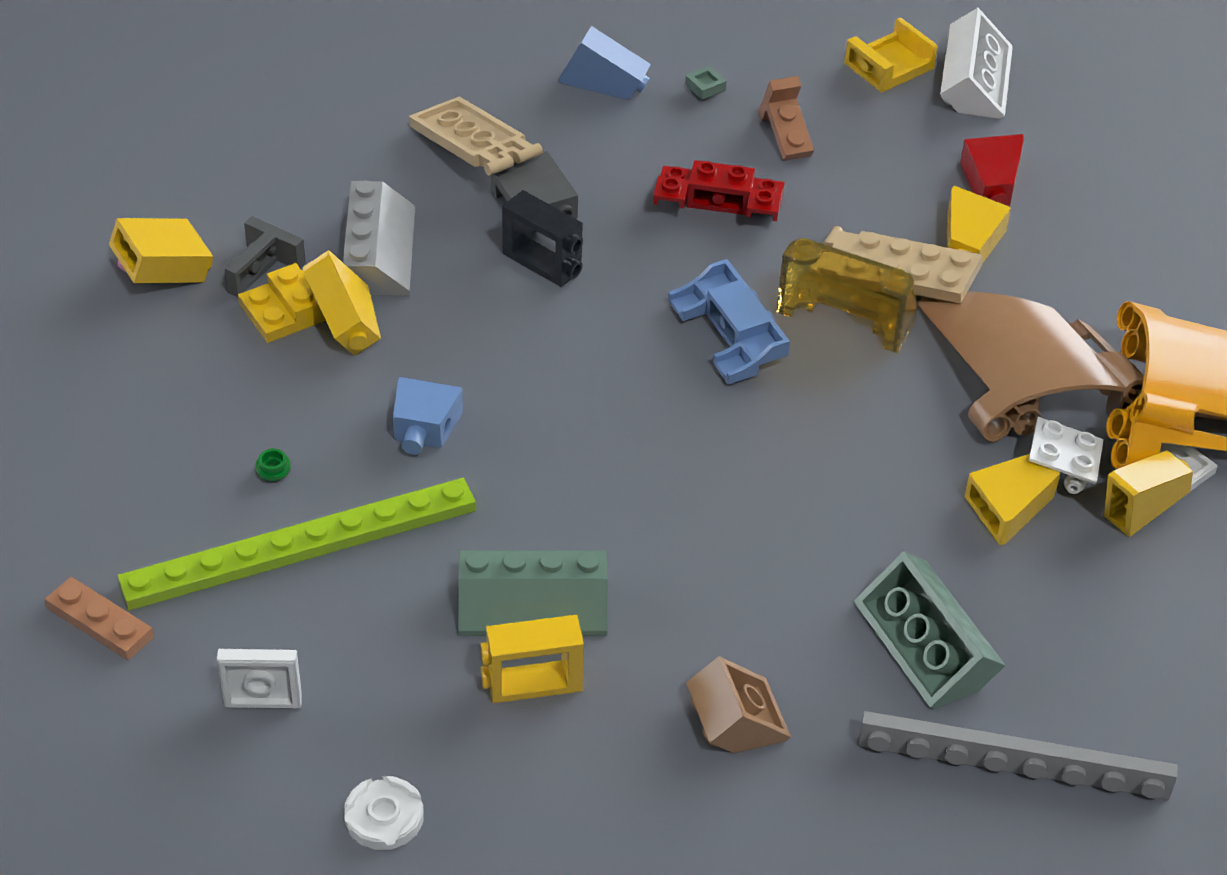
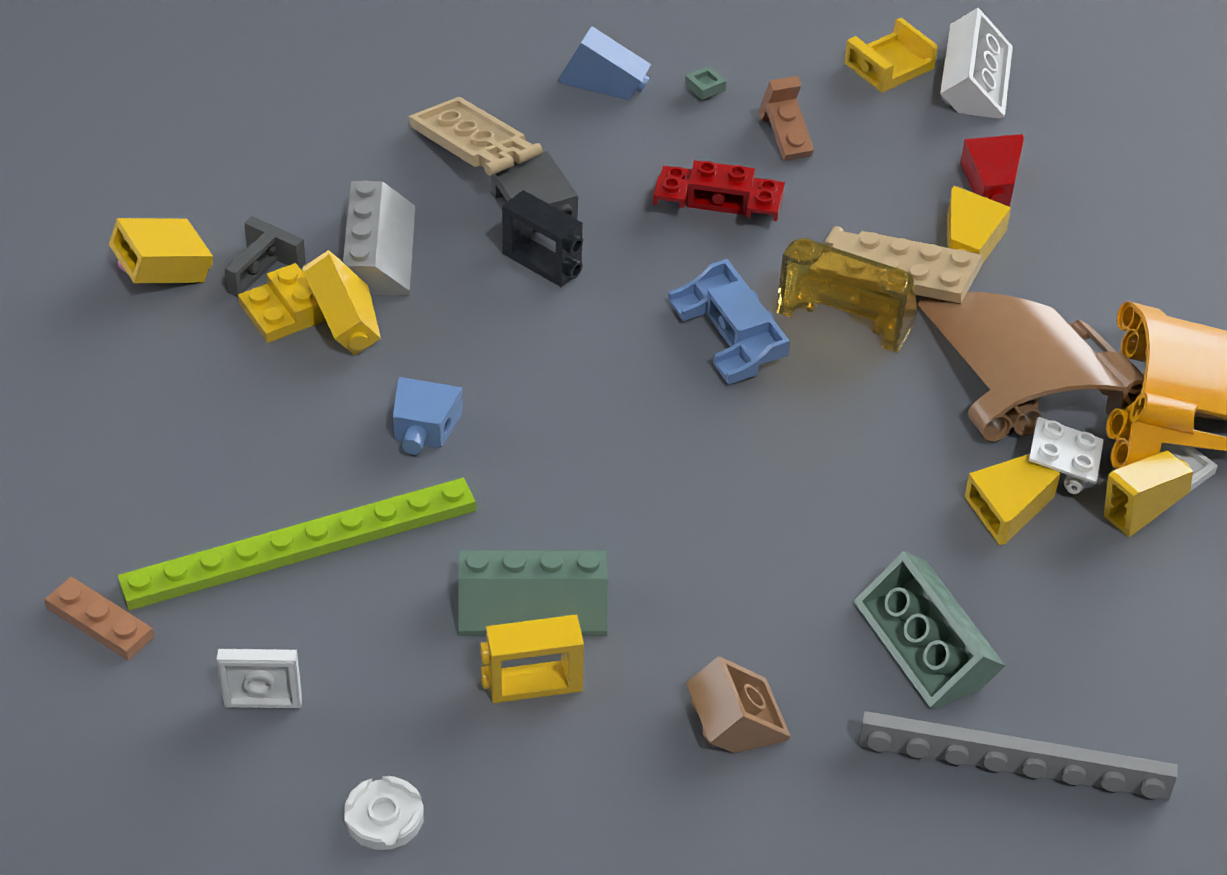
(273, 465): green plate -> none

